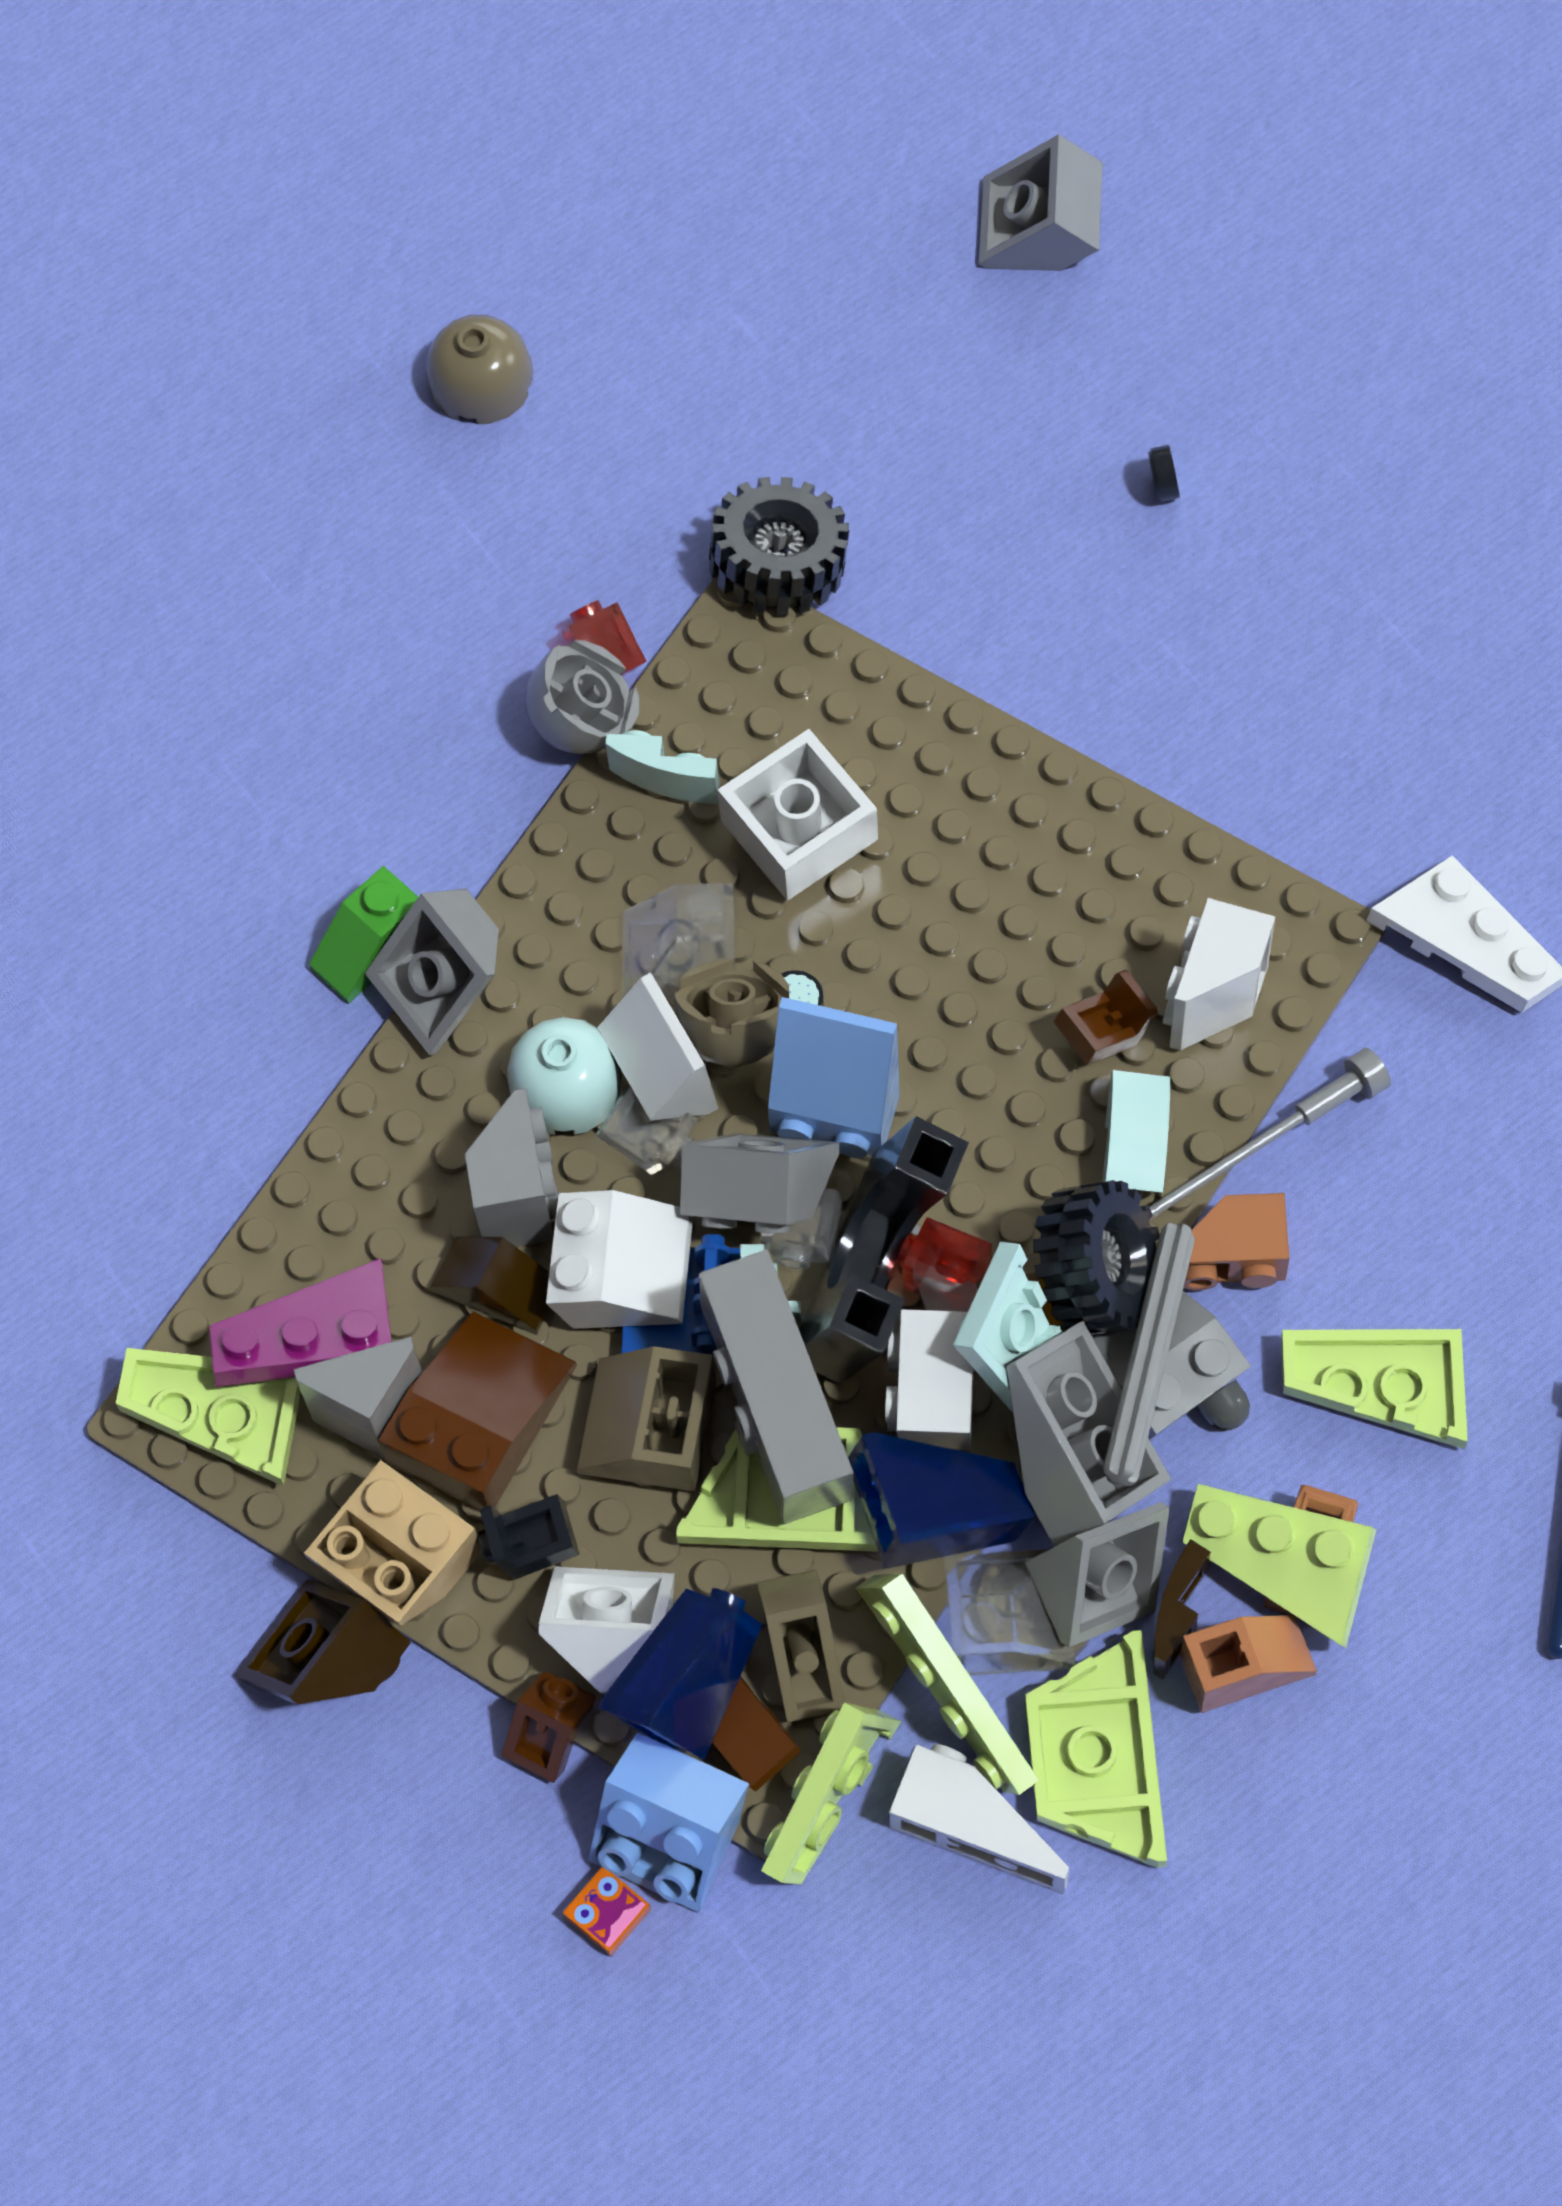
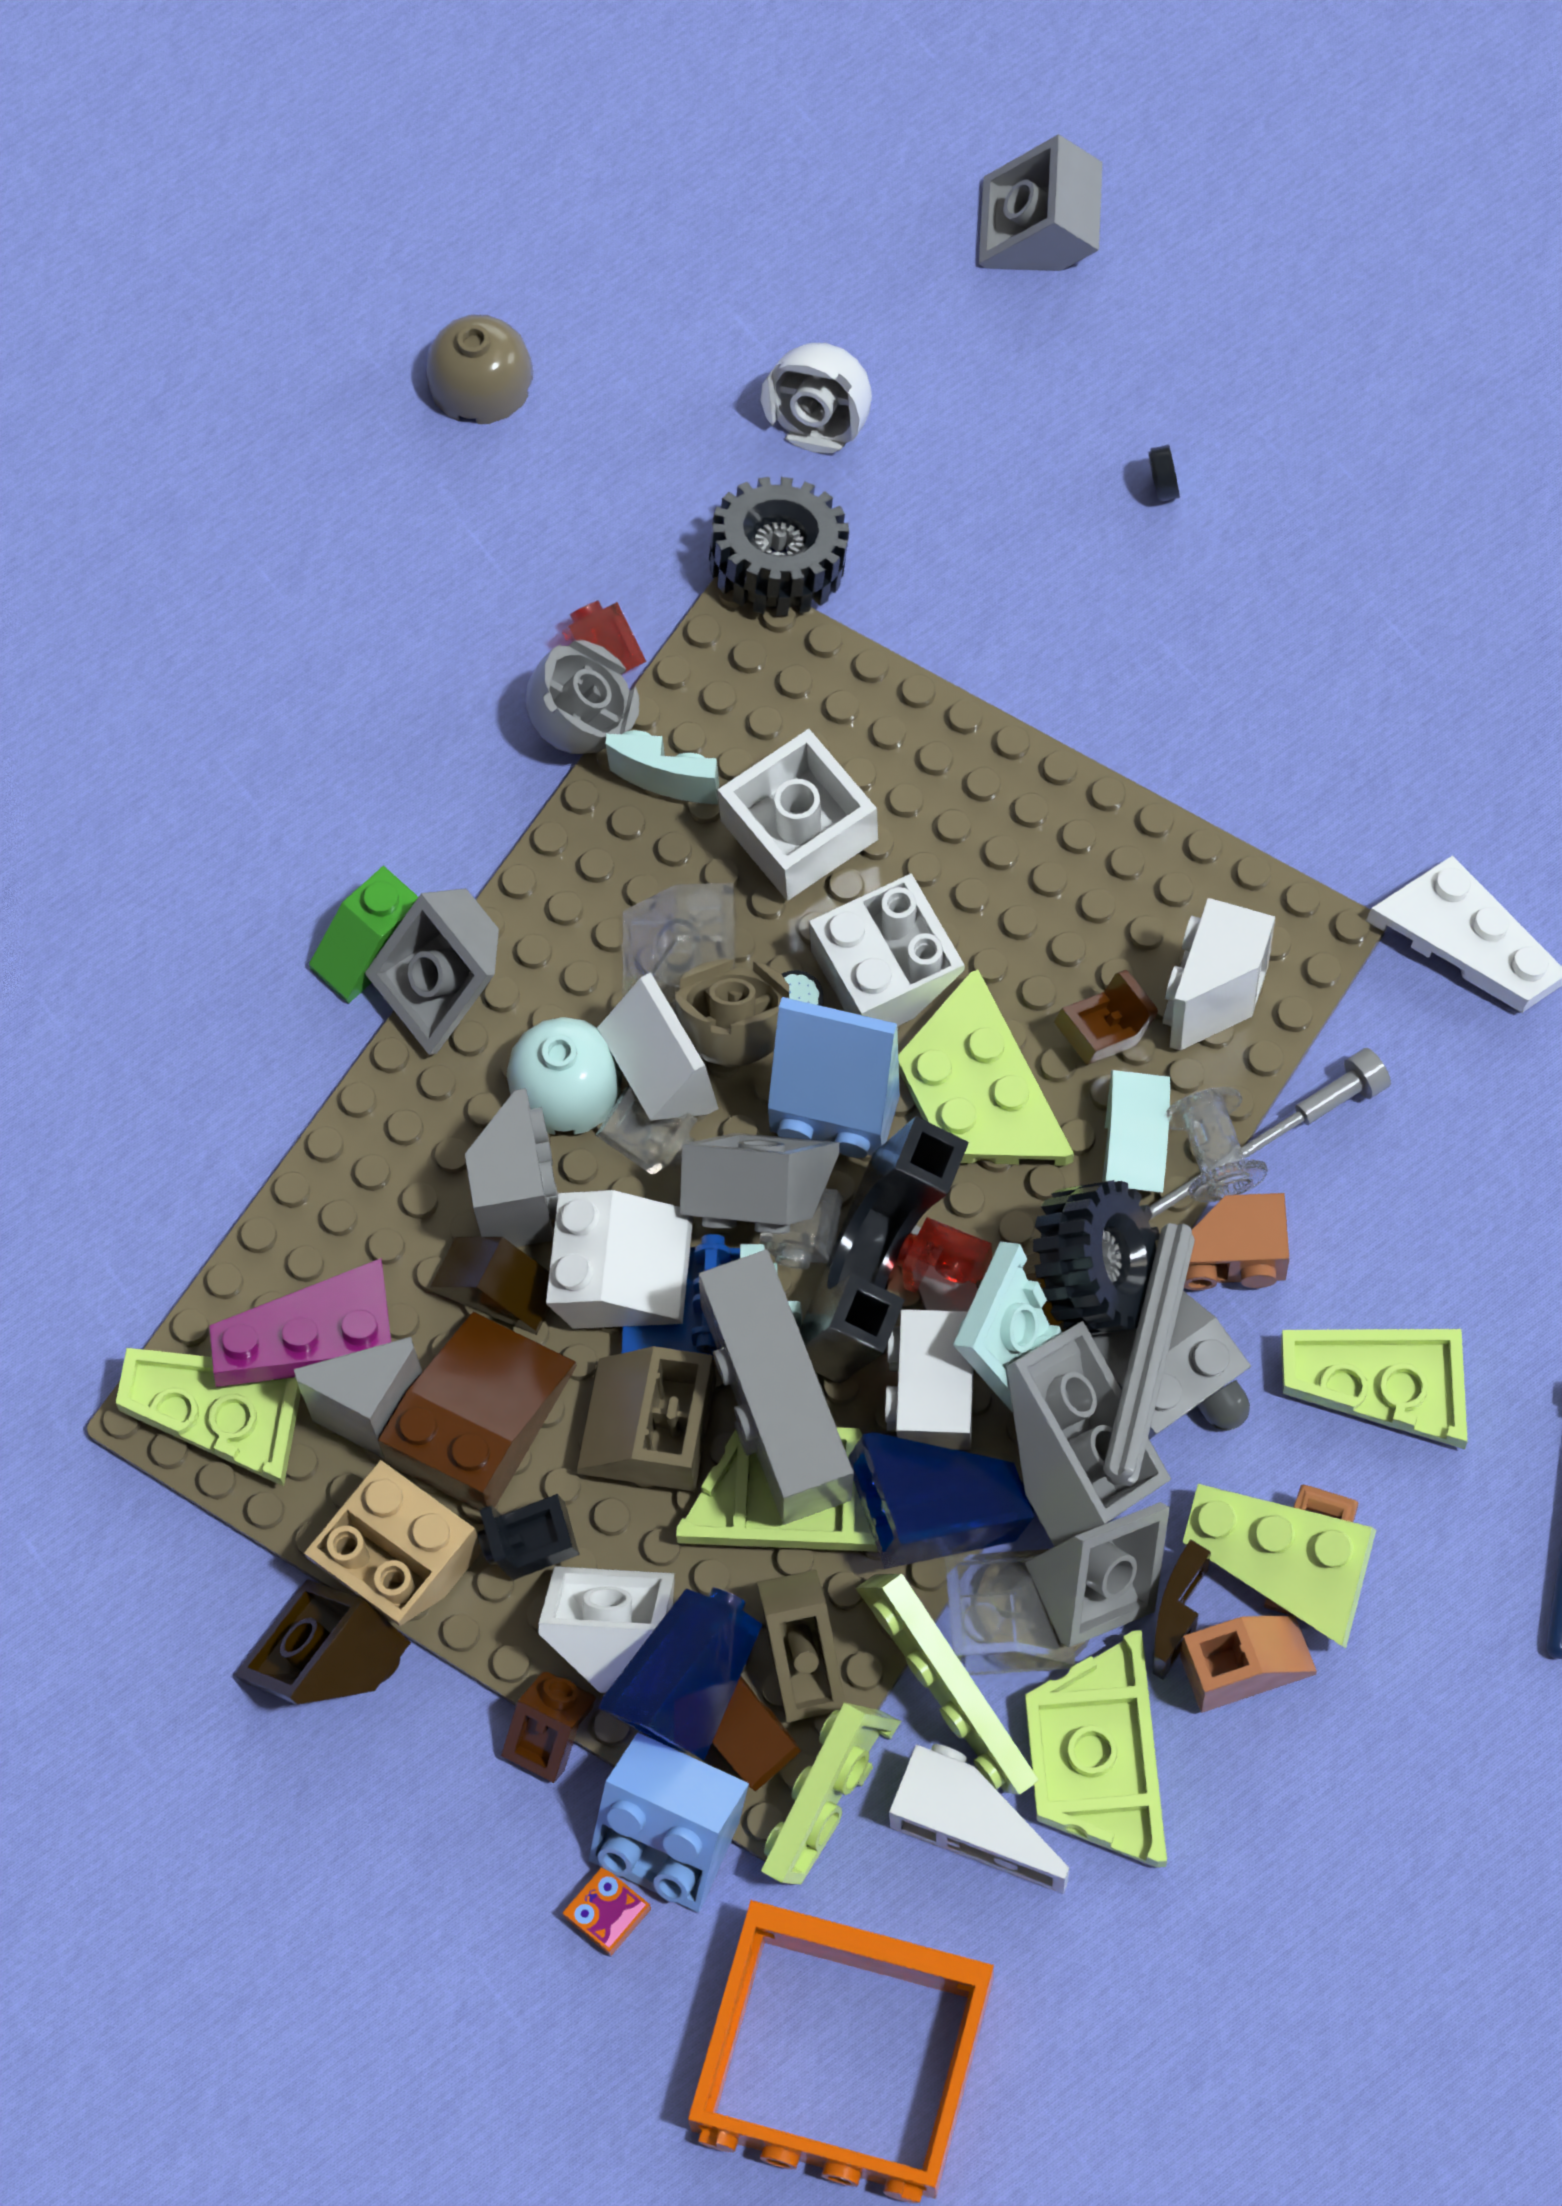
(818, 397): none -> white cylinder
(867, 1952): none -> orange window
(885, 952): none -> white slope
(978, 1084): none -> yellowish green wing
(1215, 1144): none -> clear hose

